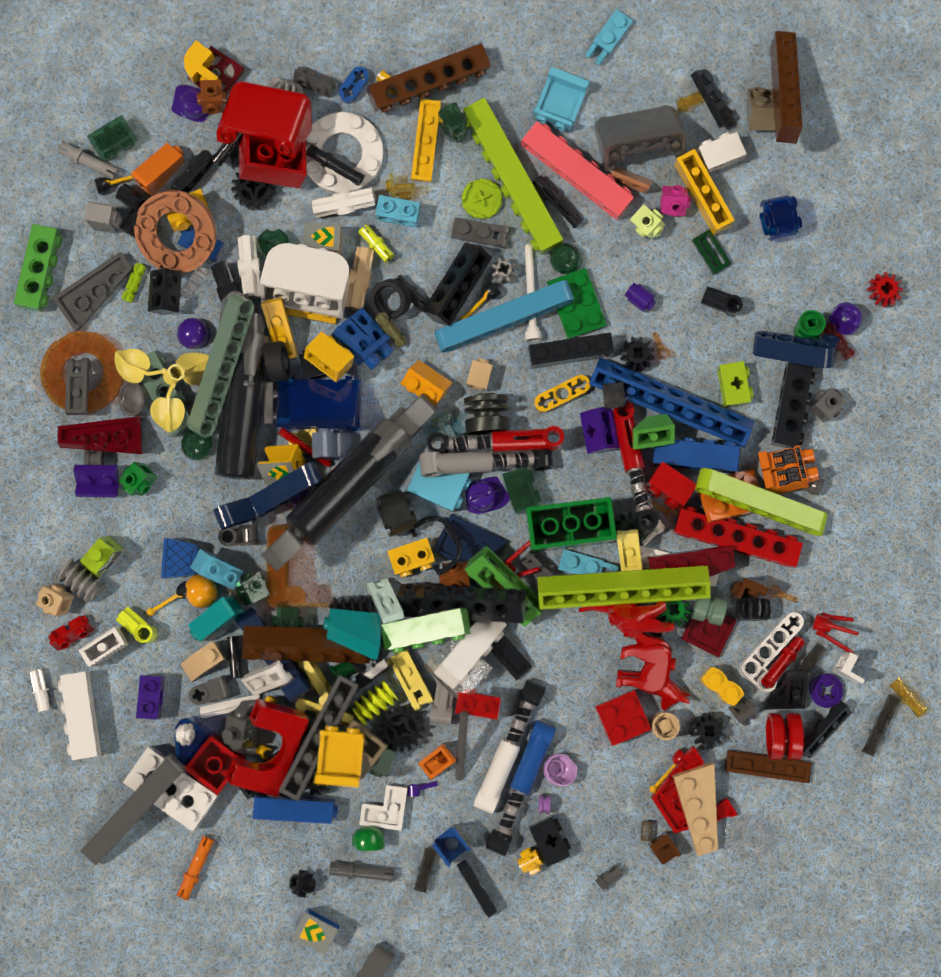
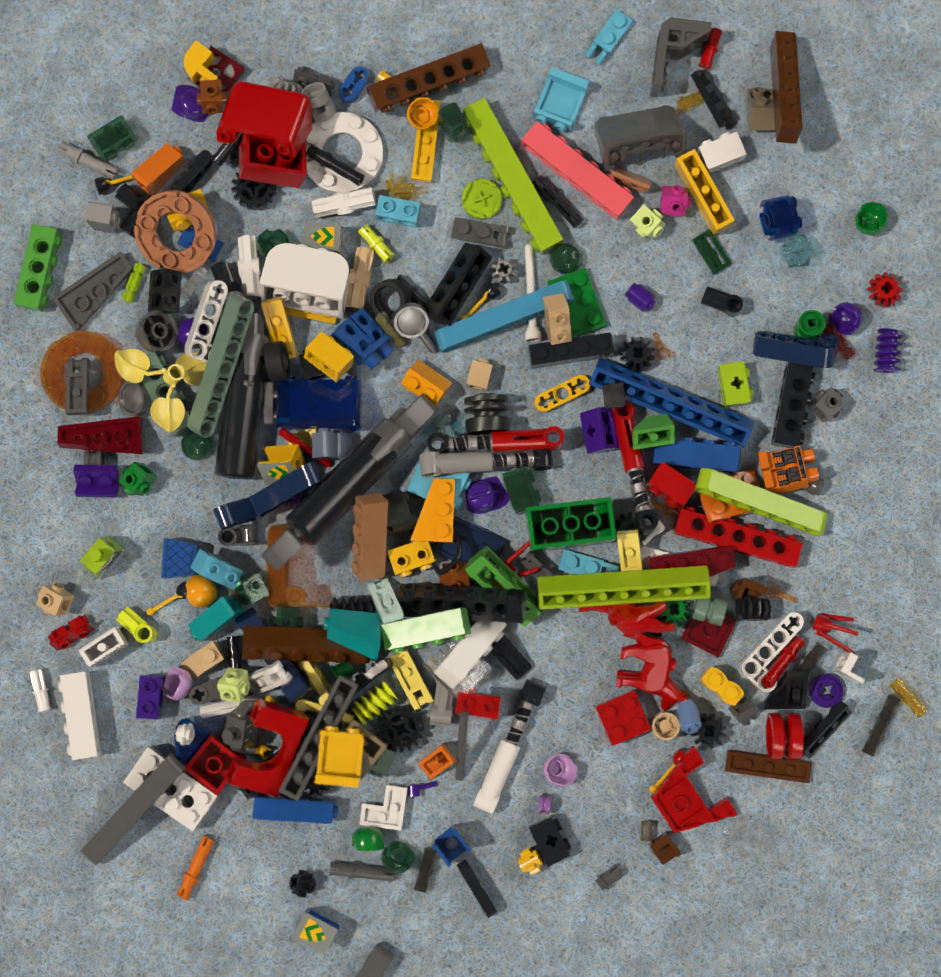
(80, 582): light grey piece -> none
(156, 331): none -> dark grey cylinder
(178, 683): none -> lavender hair
(209, 320): none -> white beam
(234, 685): none -> yellowish green brick
(321, 103): none -> light grey wheel
(370, 536): none -> medium nougat brick
(397, 857): none -> clear green hair
(412, 322): none -> flat silver piece
(422, 113): none -> light orange hair
(437, 514): none -> light orange wing
(522, 785): piece -> none
(557, 318): none -> tan brick
(681, 36): none -> dark grey bracket
(688, 716): none -> medium blue brick
(698, 803): tan wing -> none
(710, 48): none -> red axle
(797, 250): none -> clear light blue brick
(872, 212): none -> green hair
(887, 350): none -> dark purple piece

